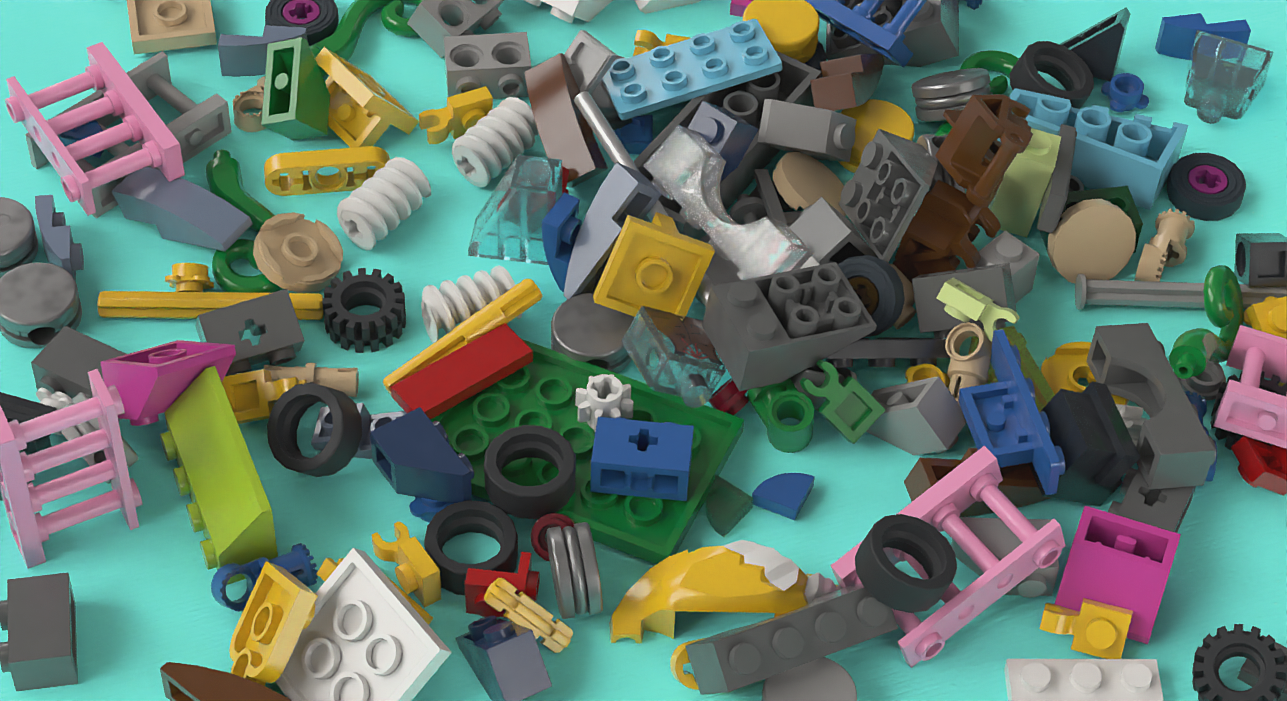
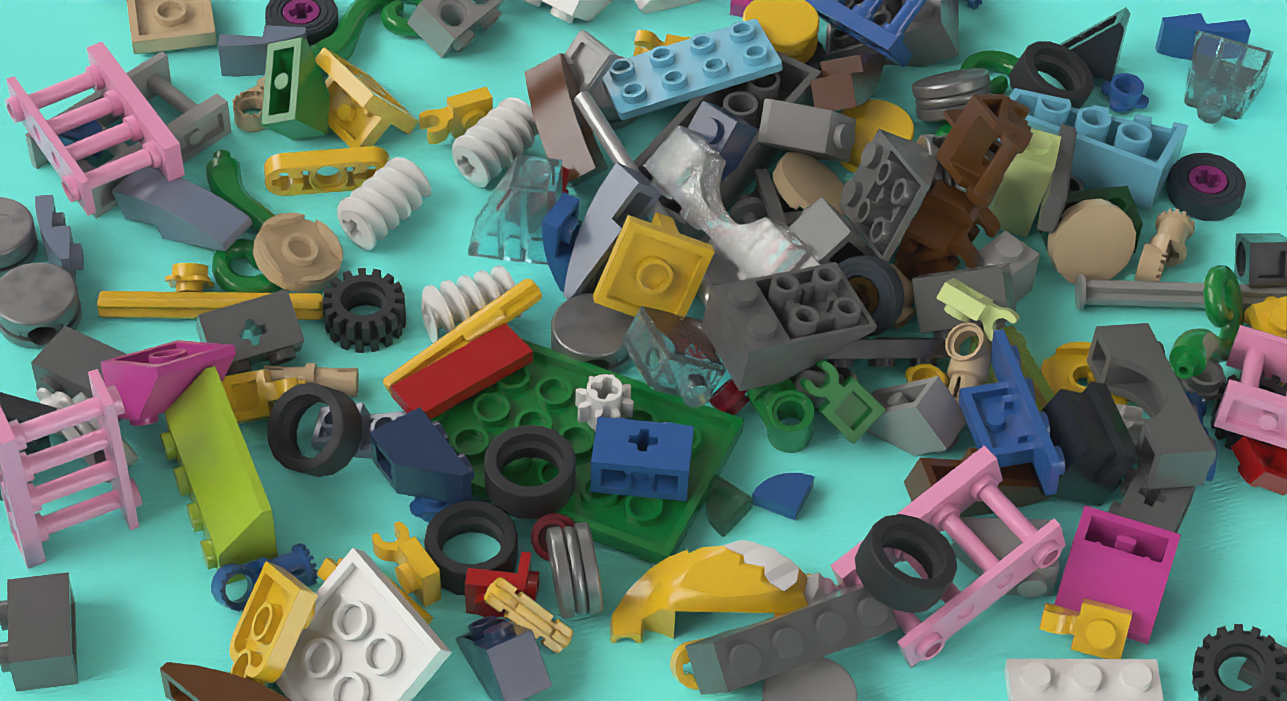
(487, 61): light grey brick -> none
(636, 135): blue tile -> none

